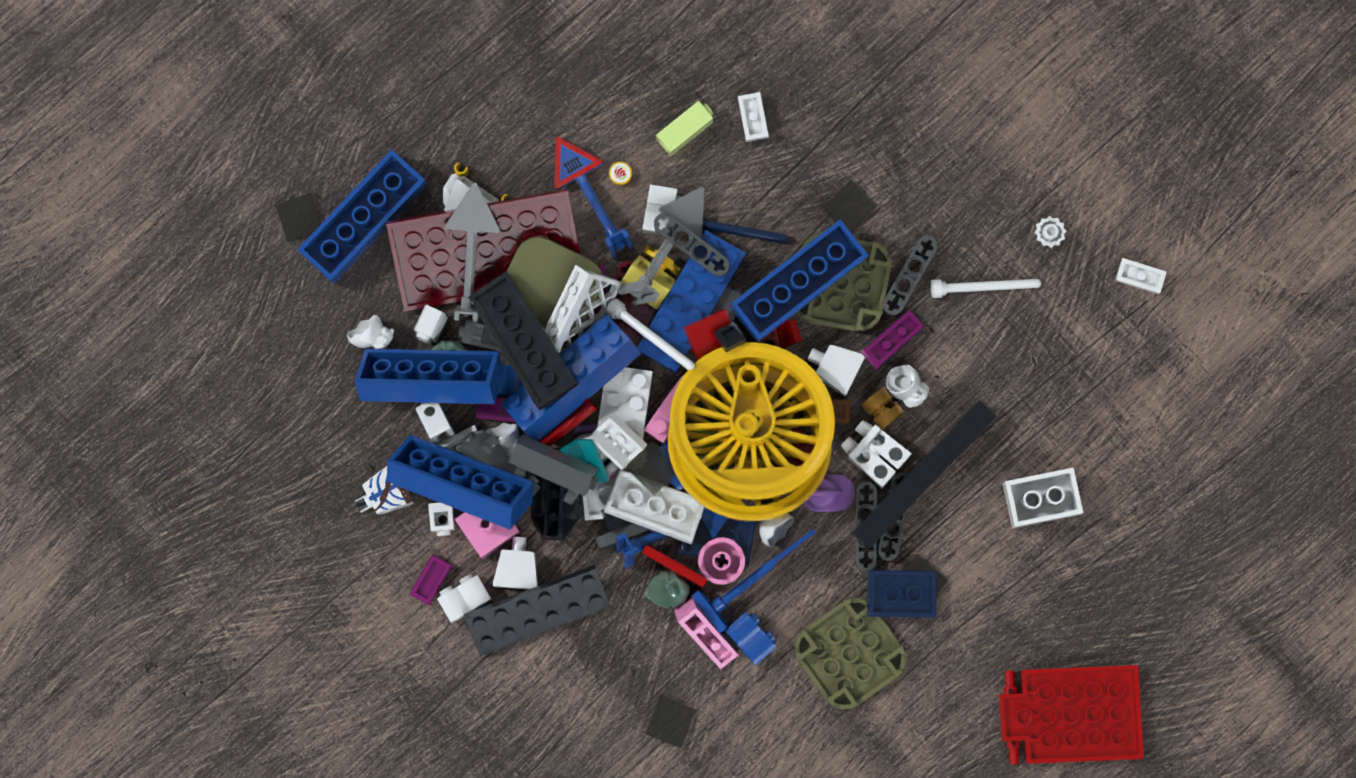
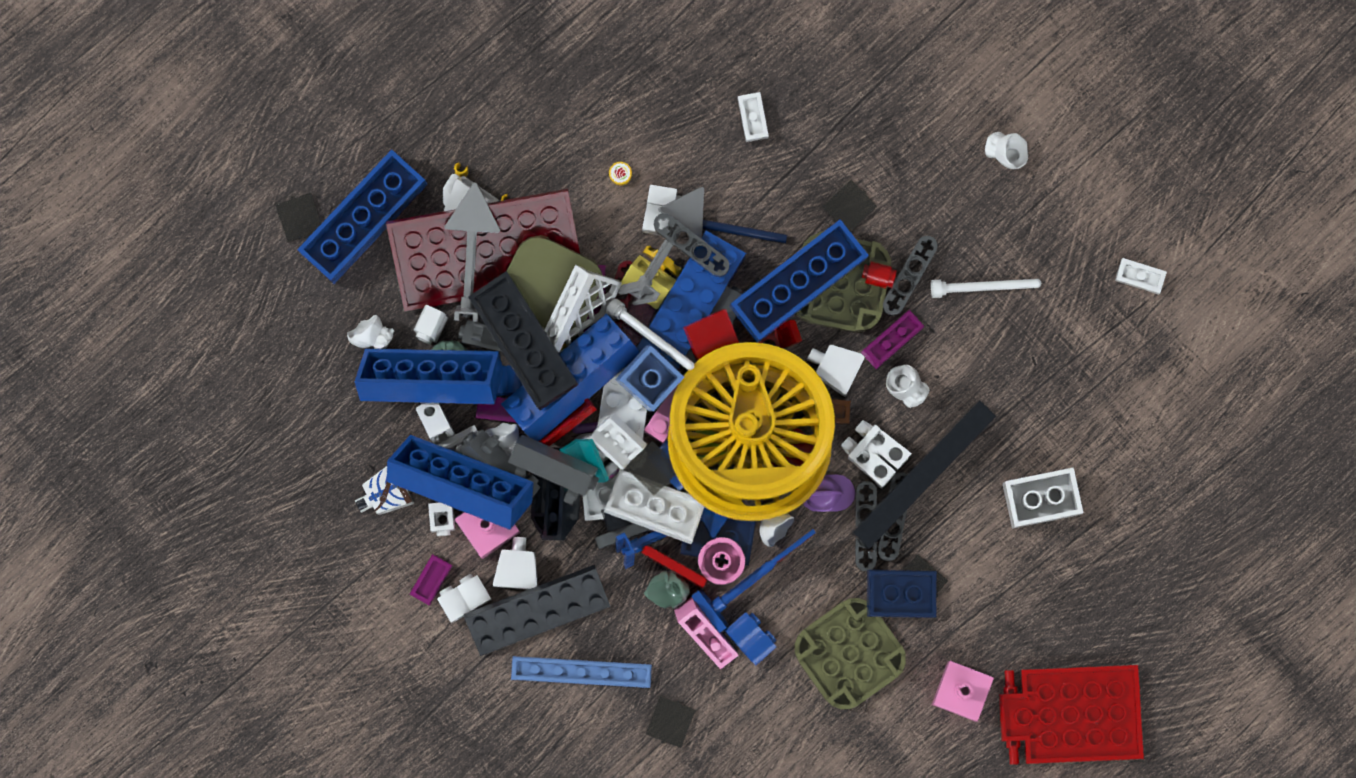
(573, 165): blue piece -> none
(581, 672): none -> medium blue tile
(649, 378): none -> medium blue brick
(685, 128): yellowish green brick -> none
(729, 337): black tile -> none
(879, 275): none -> red brick
(882, 408): pearl gold wheel -> none
(962, 691): none -> bright pink brick
(1008, 149): none -> white hair
(1050, 231): white piece -> none

